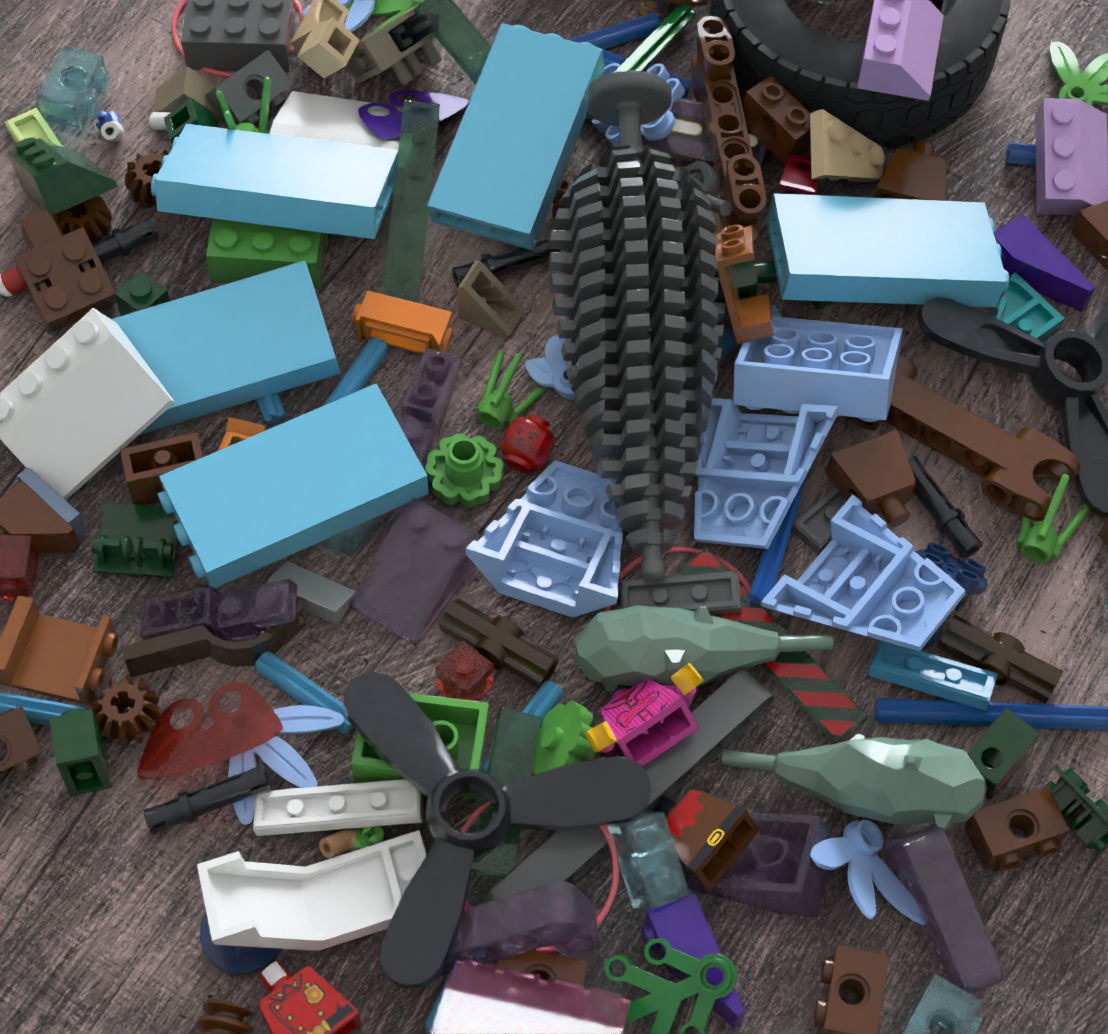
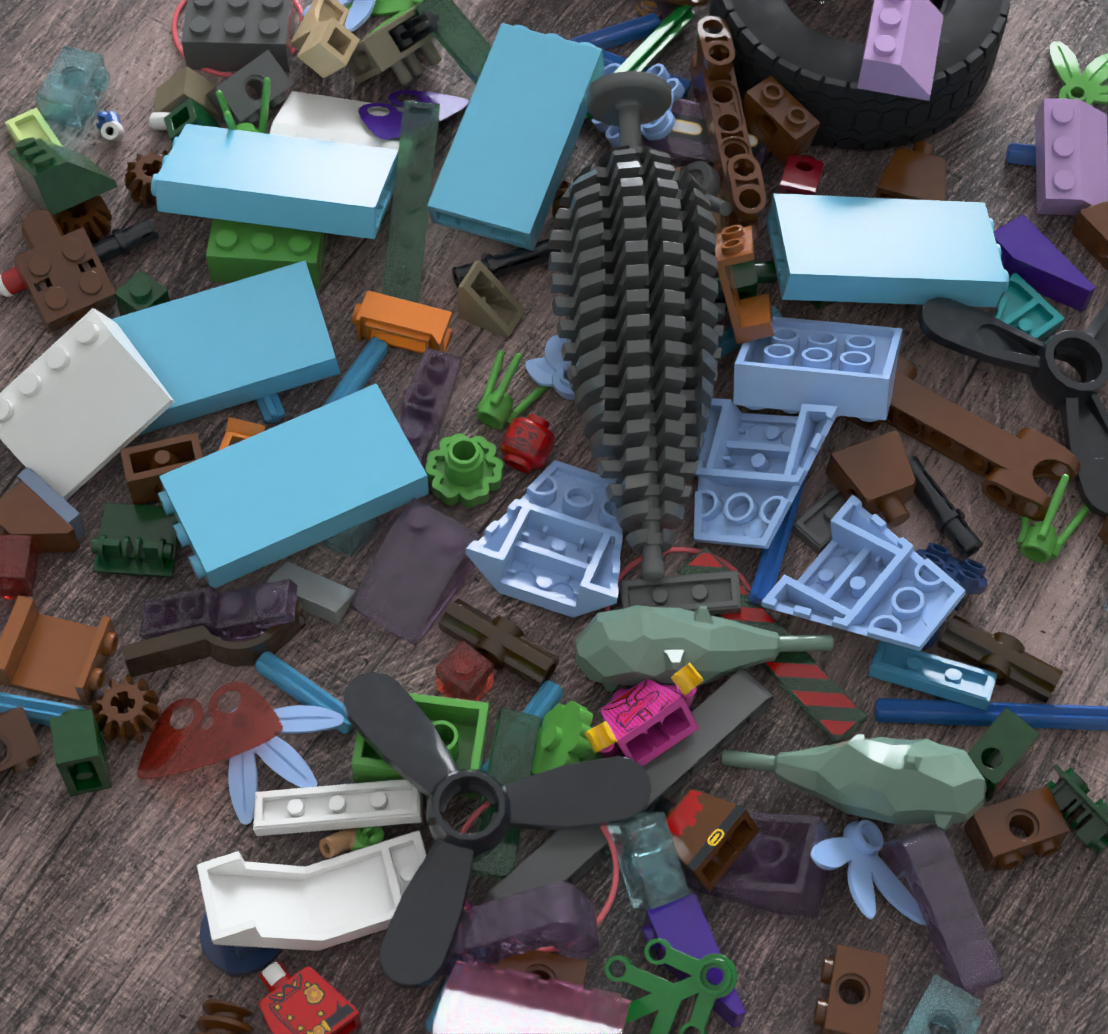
(199, 802): black pin -> none
(842, 151): tan wing -> none

